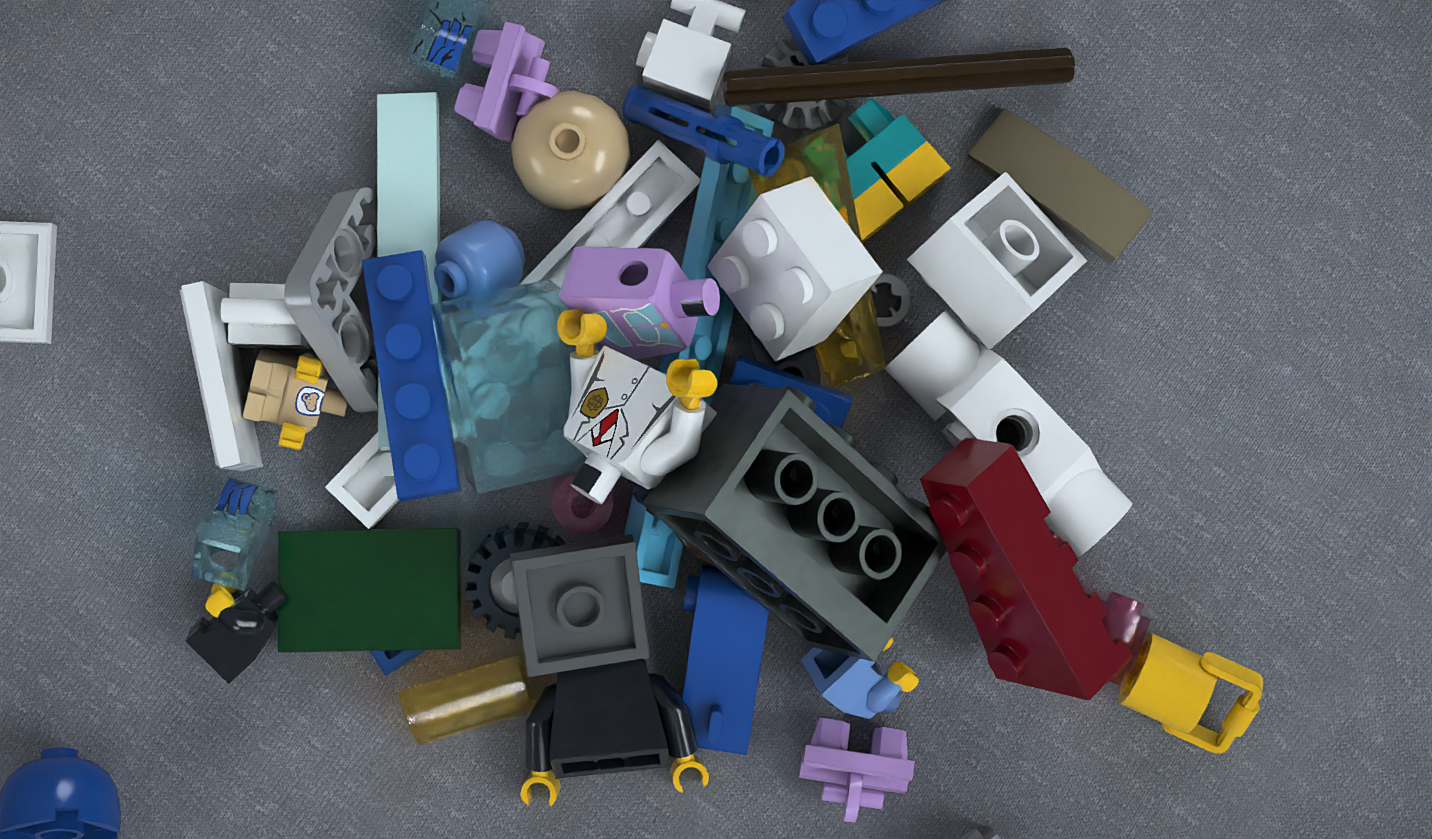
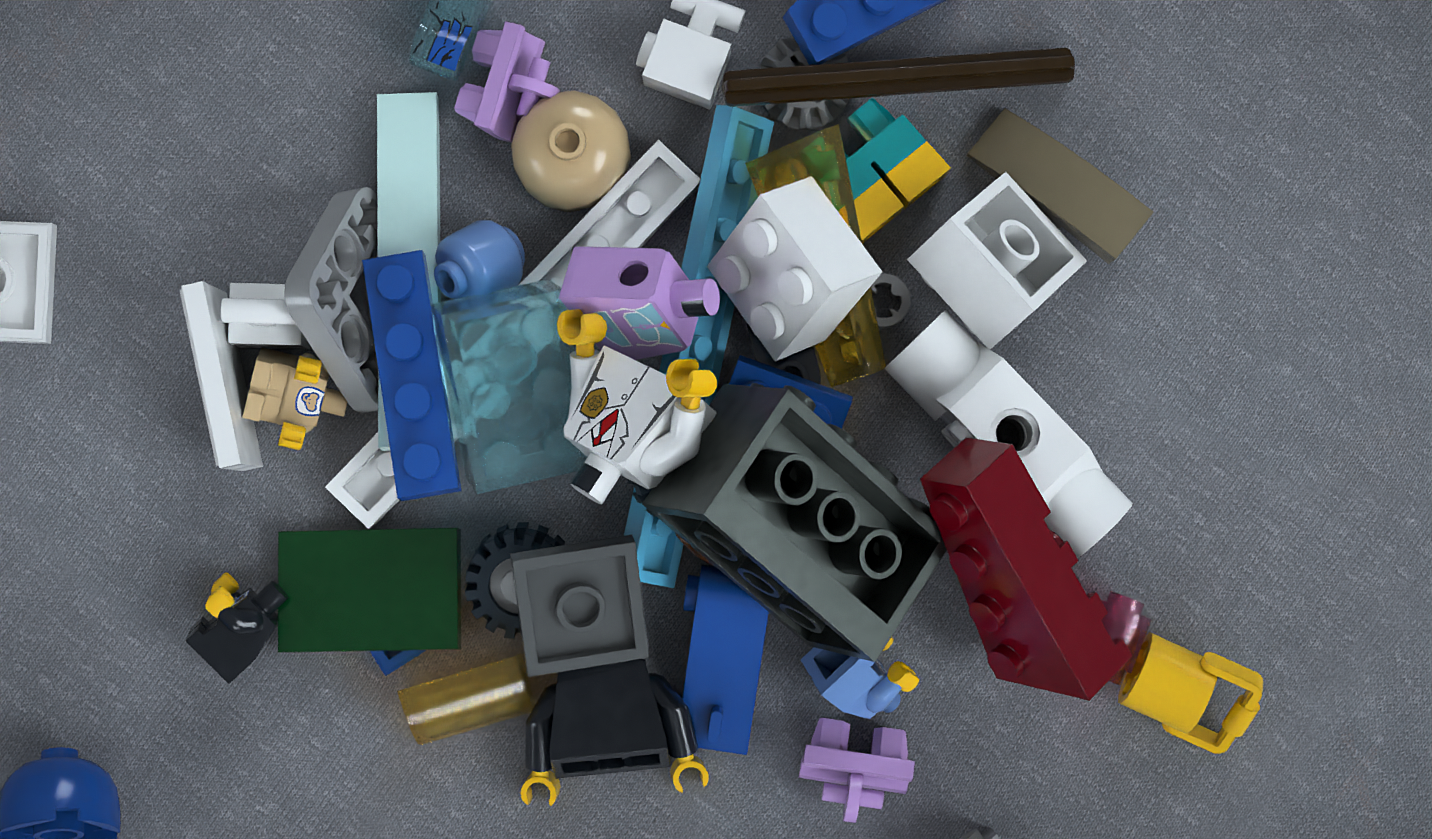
(235, 525): clear light blue leg -> none
(577, 517): clear pink brick -> none
(752, 149): blue pin -> none

